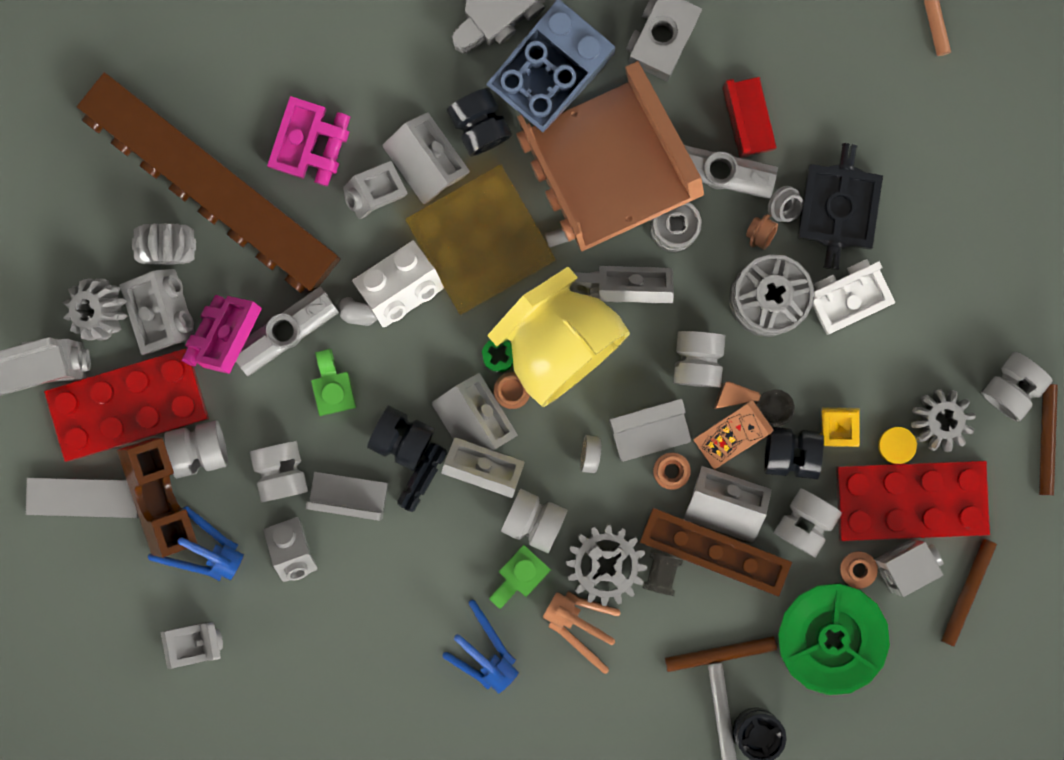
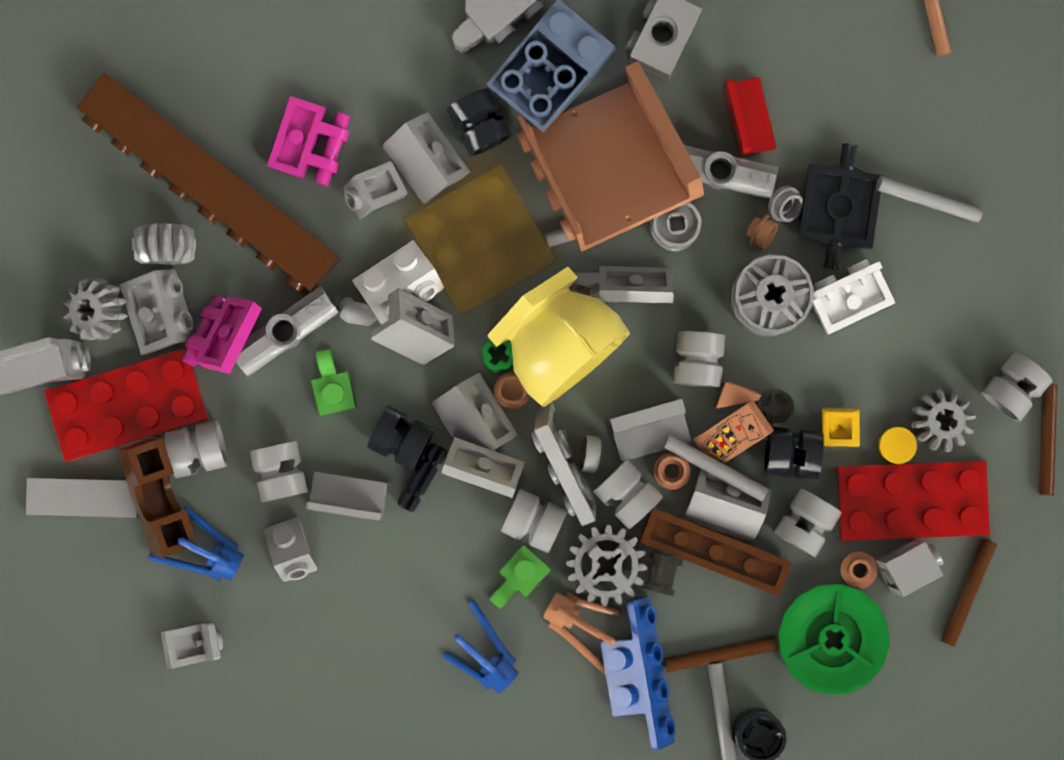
(415, 328): none -> light grey panel
(555, 444): none -> light grey wing
(628, 494): none -> light grey wheel
(637, 675): none -> blue bracket
(716, 468): none -> light grey bar
(929, 199): none -> light grey bar

